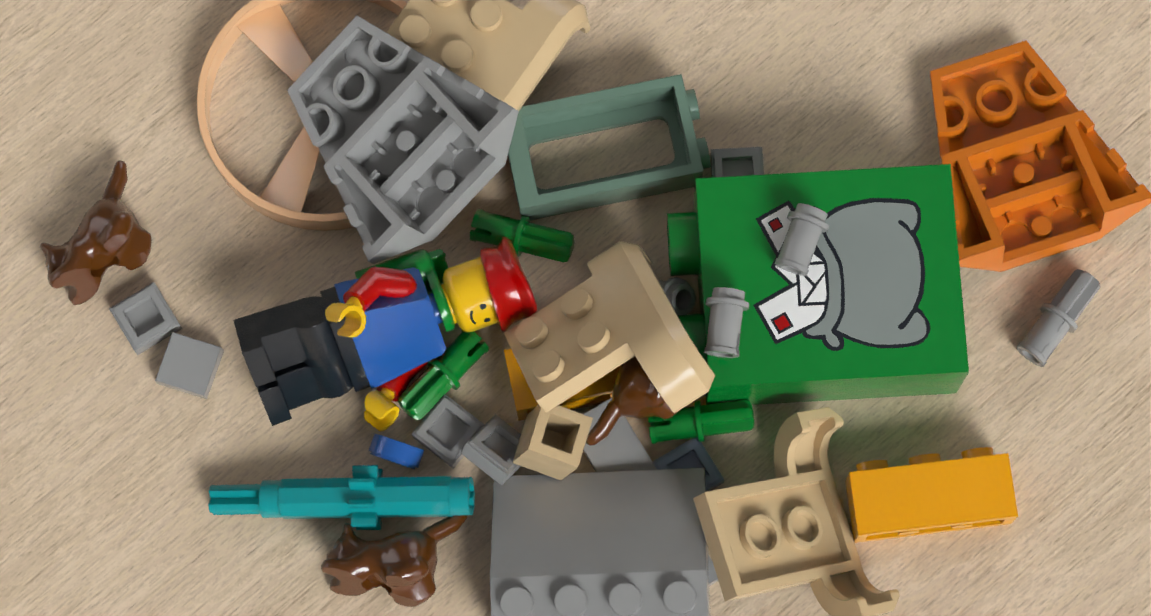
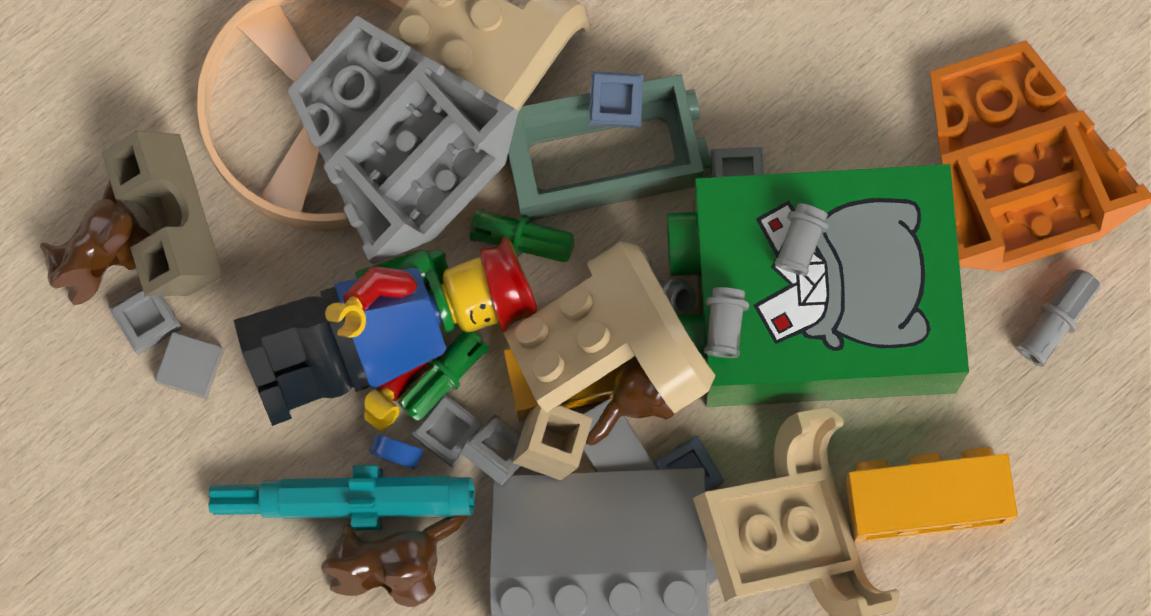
(158, 177): none -> dark tan arch
(616, 99): none -> sand blue tile
(703, 421): green axle -> none

